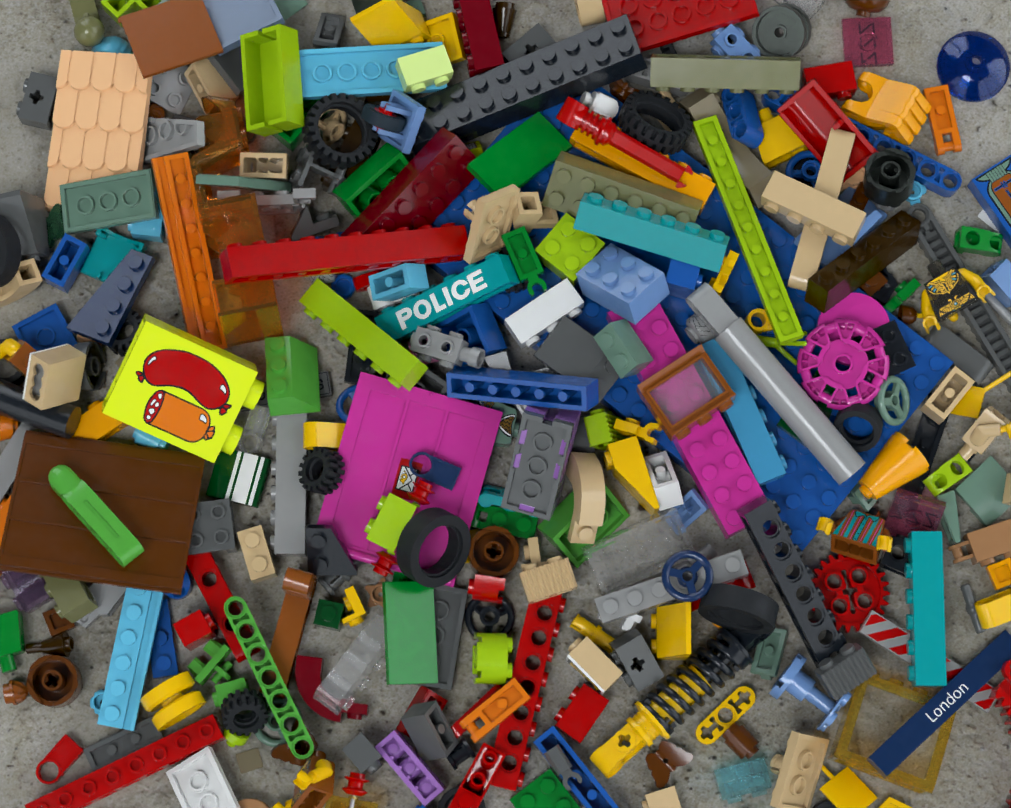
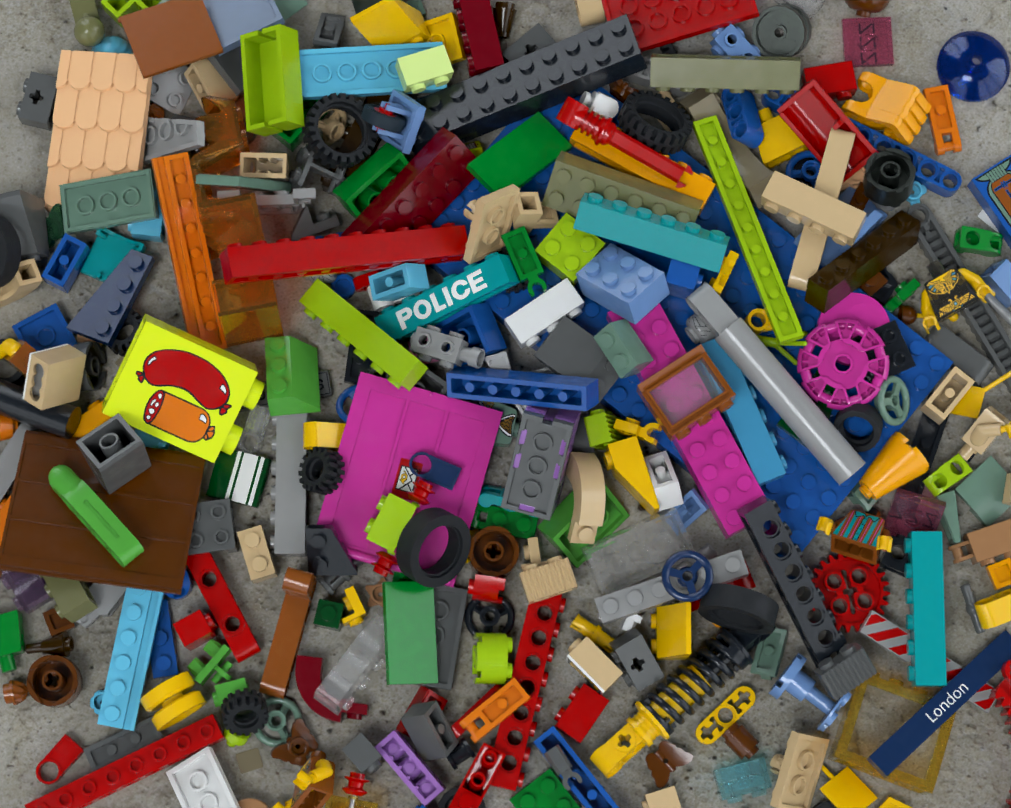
(114, 453): none -> dark grey slope
(263, 666): bright green beam -> none

